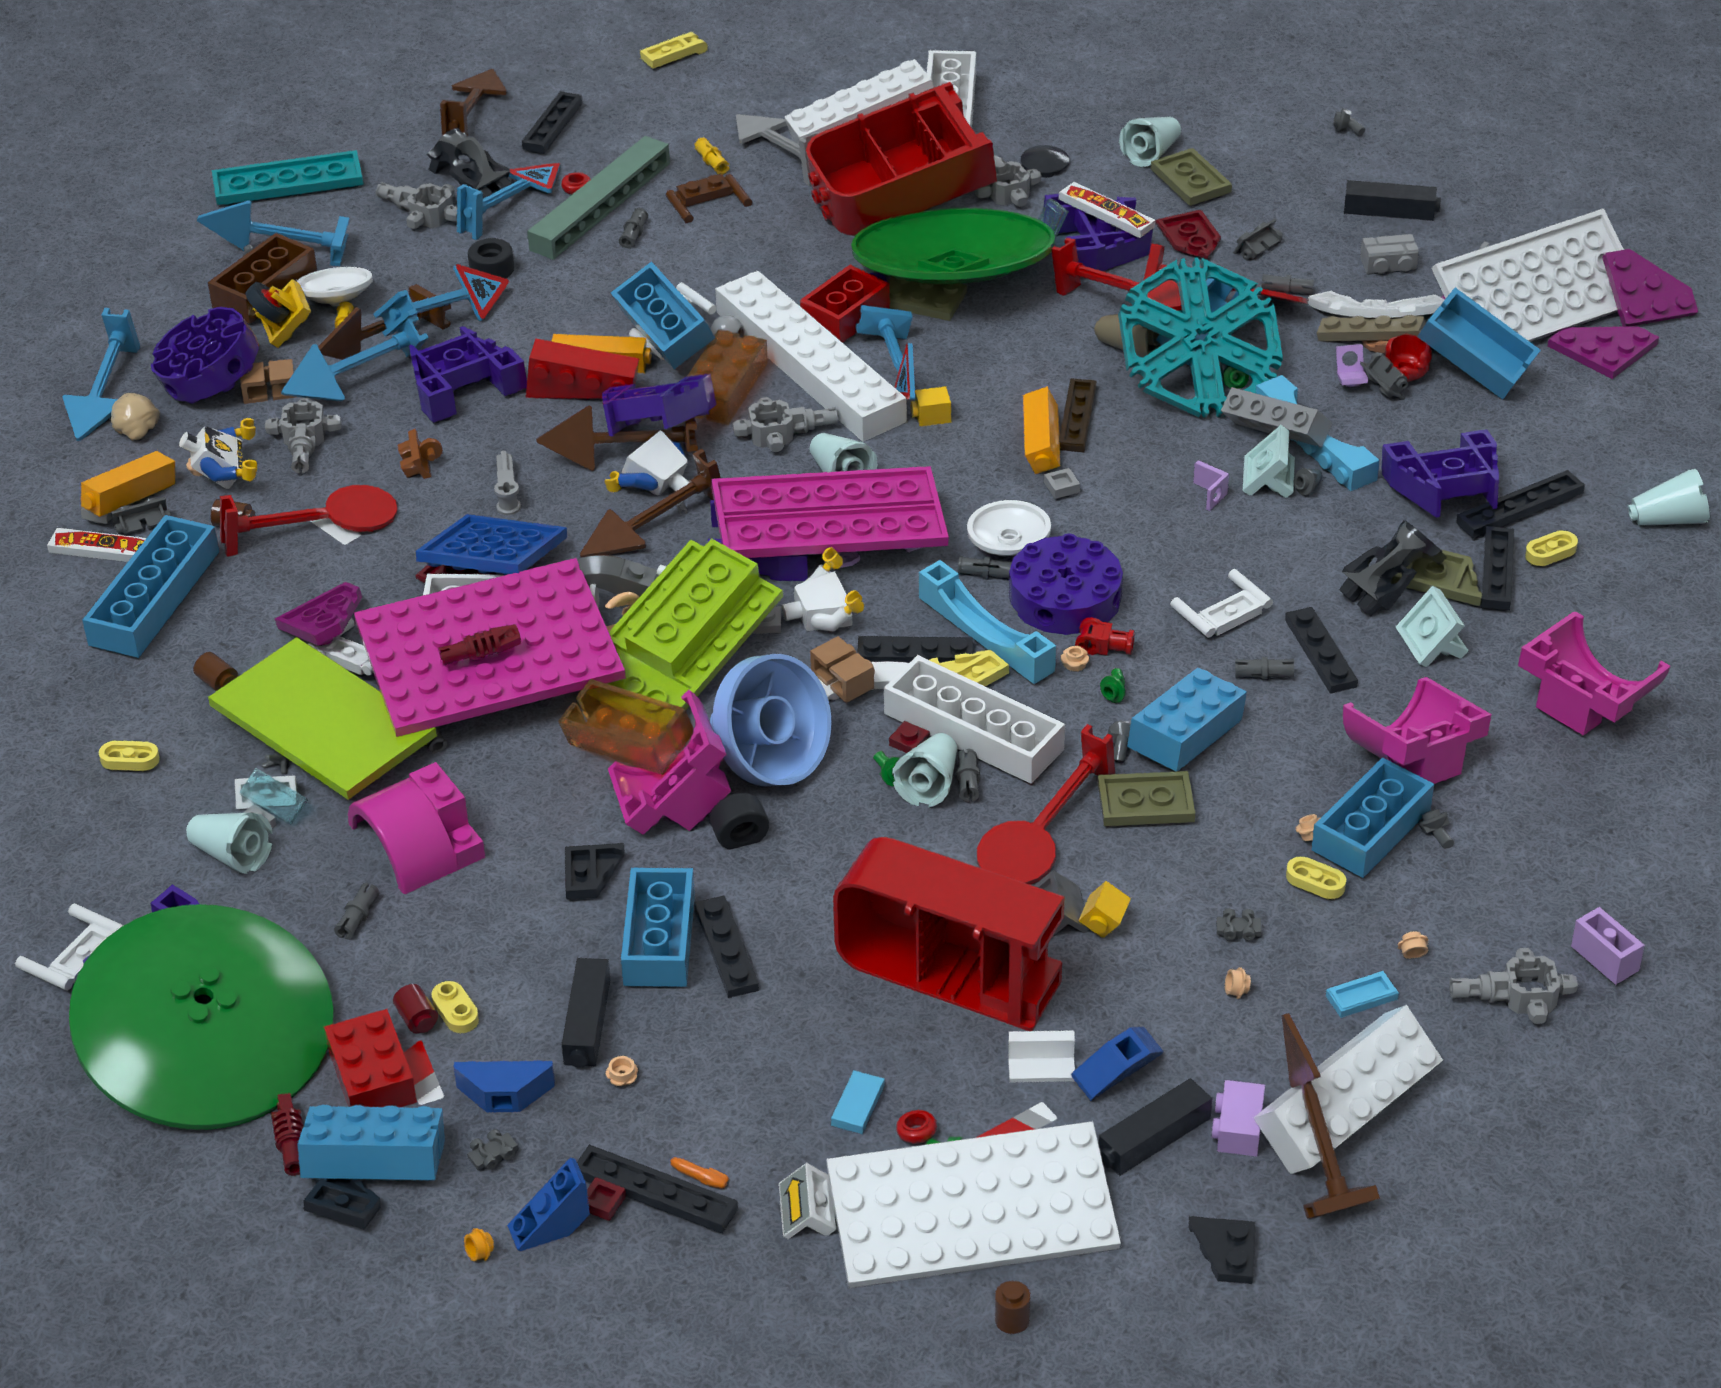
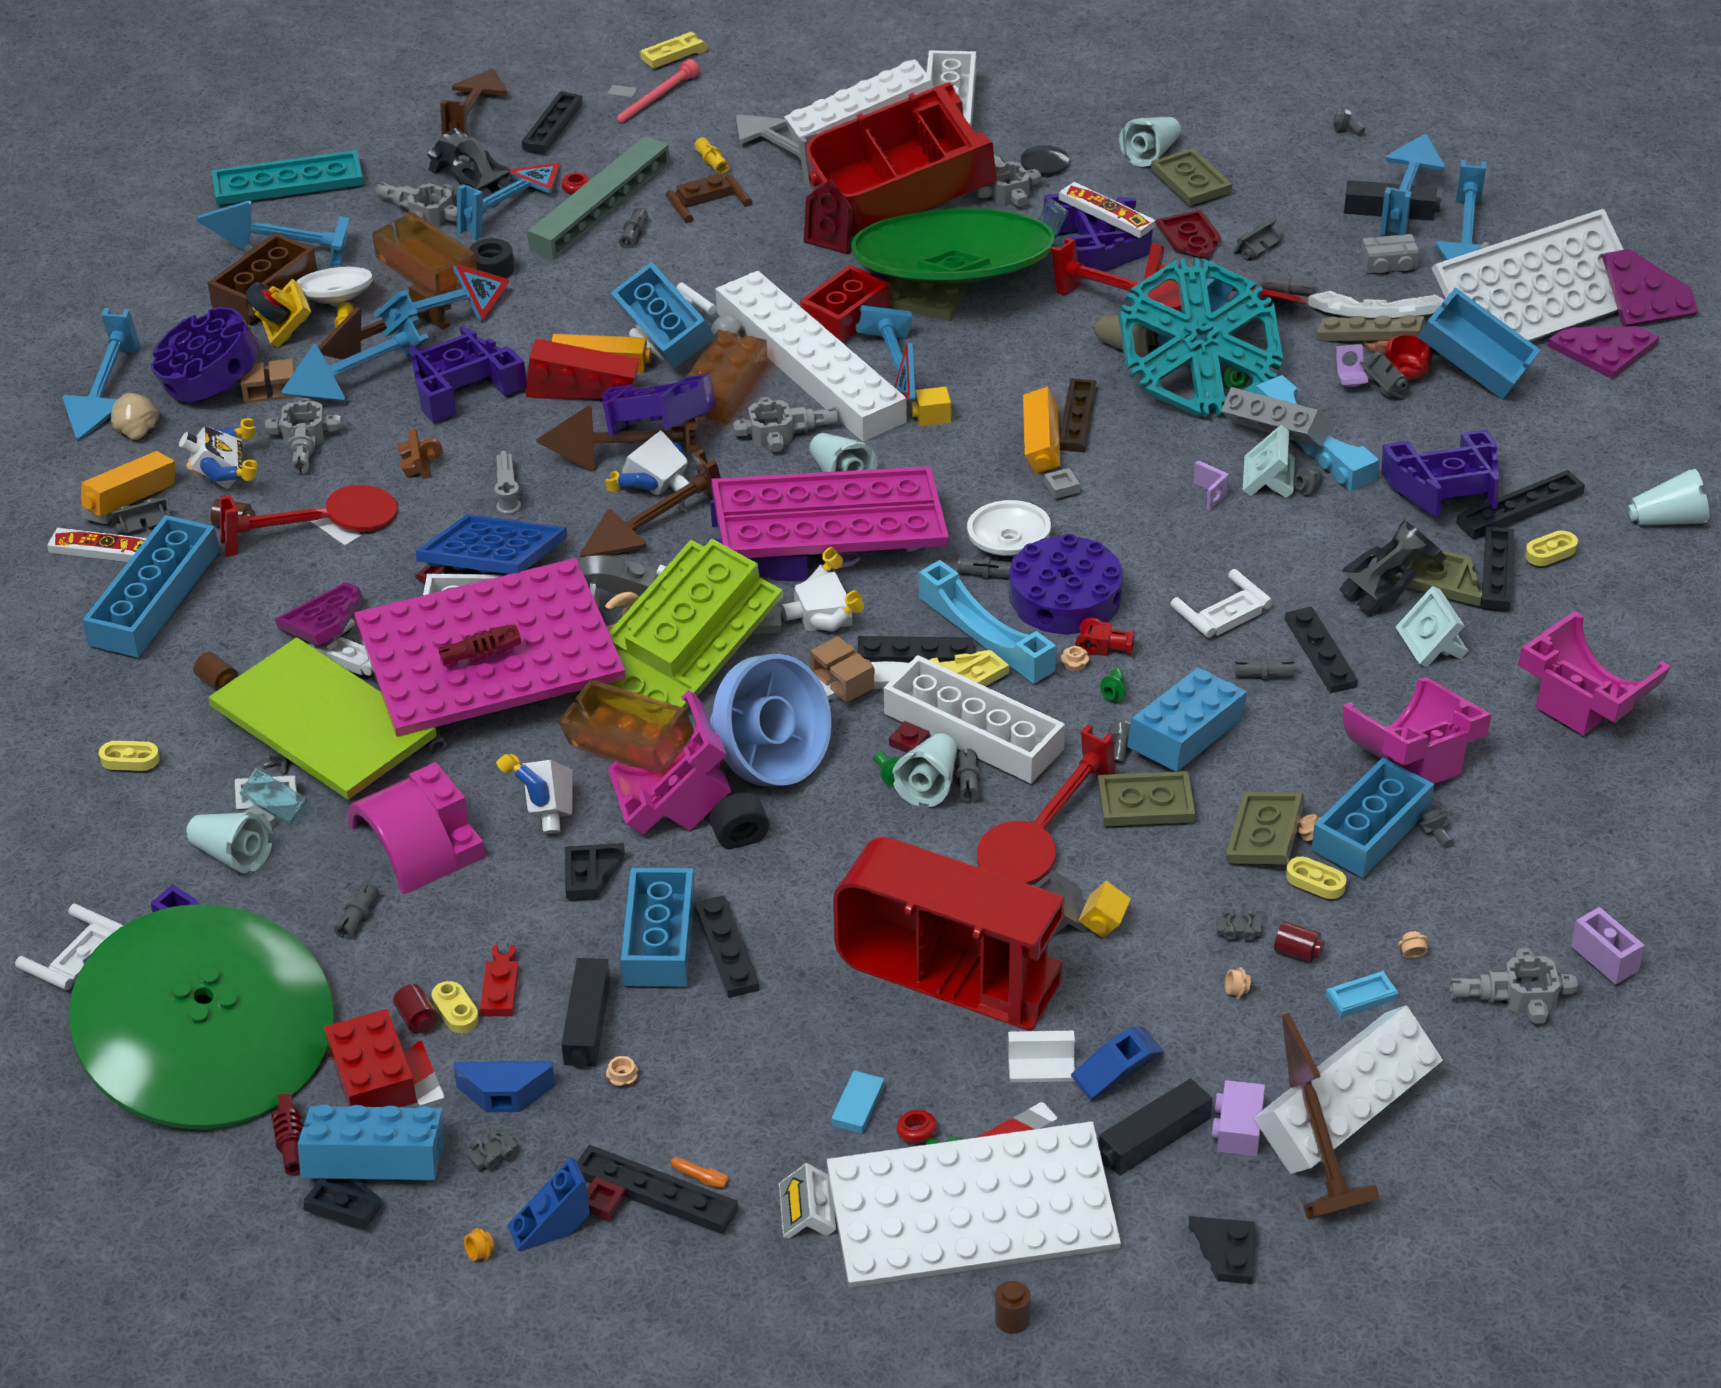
(422, 253): none -> clear orange piece
(500, 984): none -> red plate
(546, 789): none -> white torso
(622, 90): none -> light grey sticker
(687, 70): none -> coral piece
(828, 219): none -> dark red tile
(1265, 828): none -> olive plate
(1298, 942): none -> dark red brick
(1397, 201): none -> dark azure piece
(1470, 193): none -> dark azure piece

